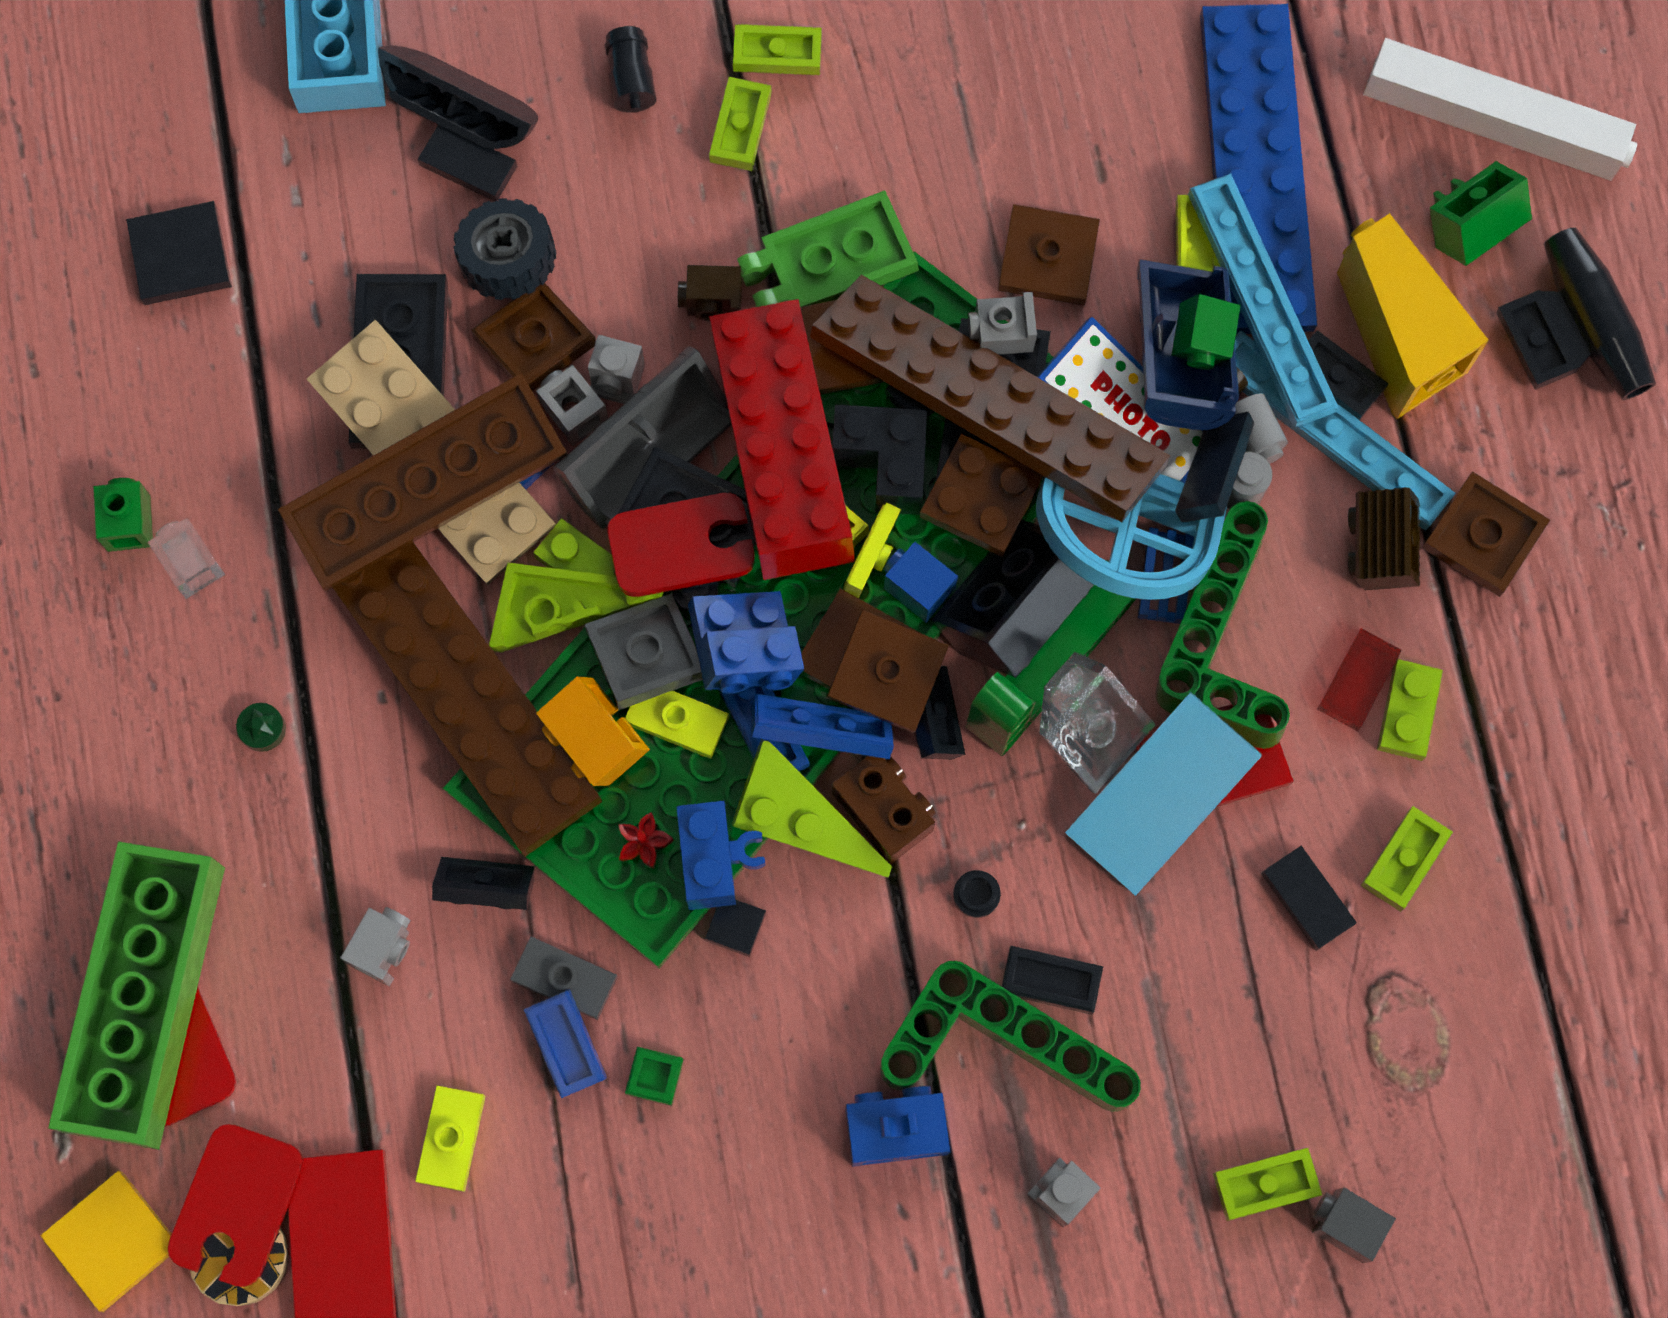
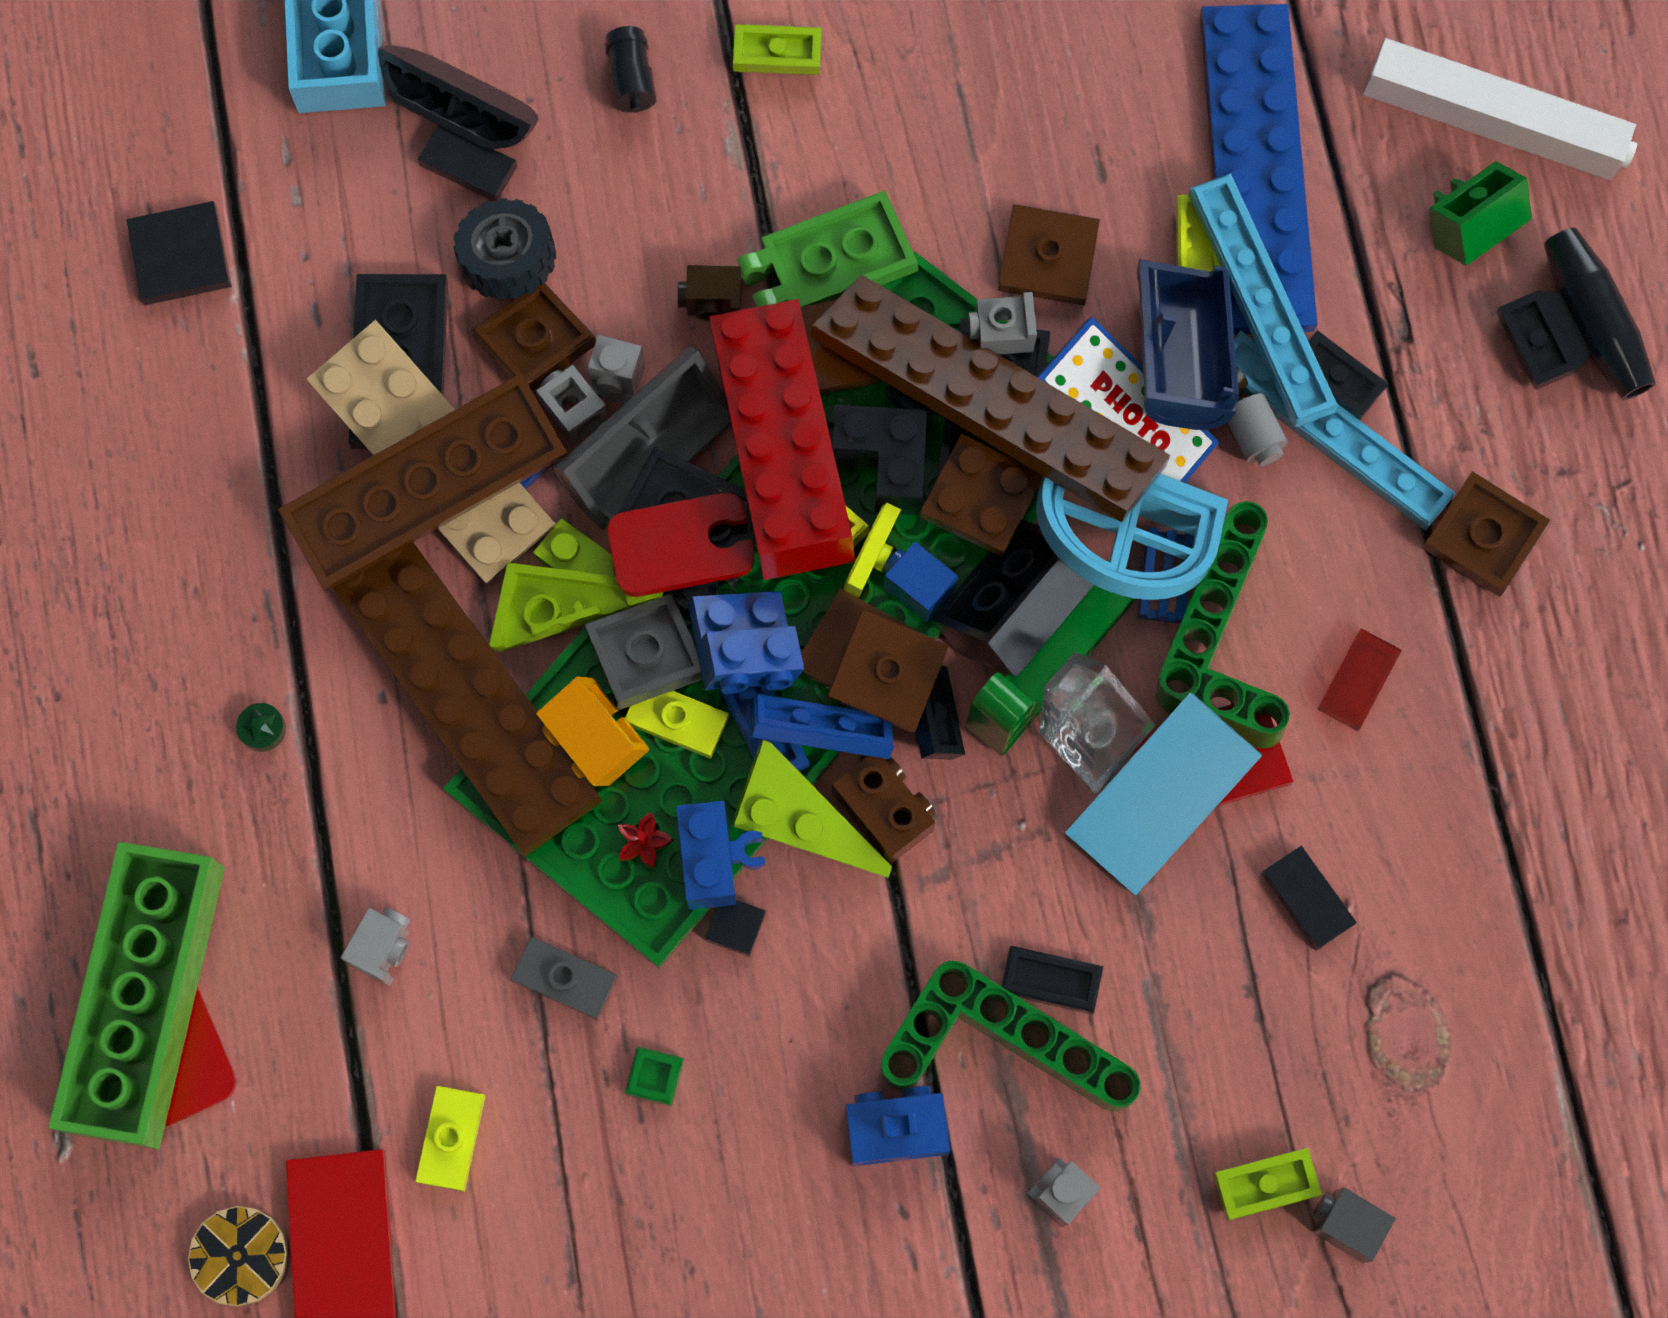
(109, 1241): yellow tile -> none
(123, 515): green brick -> none
(185, 557): clear brick -> none
(240, 1192): red piece -> none
(483, 883): black plate -> none
(565, 1043): blue tile -> none
(740, 123): lime plate -> none
(976, 894): black plate -> none
(1205, 331): green brick -> none
(1214, 469): black tile -> none
(1252, 480): light grey brick -> none
(1386, 539): dark brown brick -> none
(1406, 315): yellow slope -> none
(1406, 858): lime plate -> none
(1409, 710): lime plate -> none

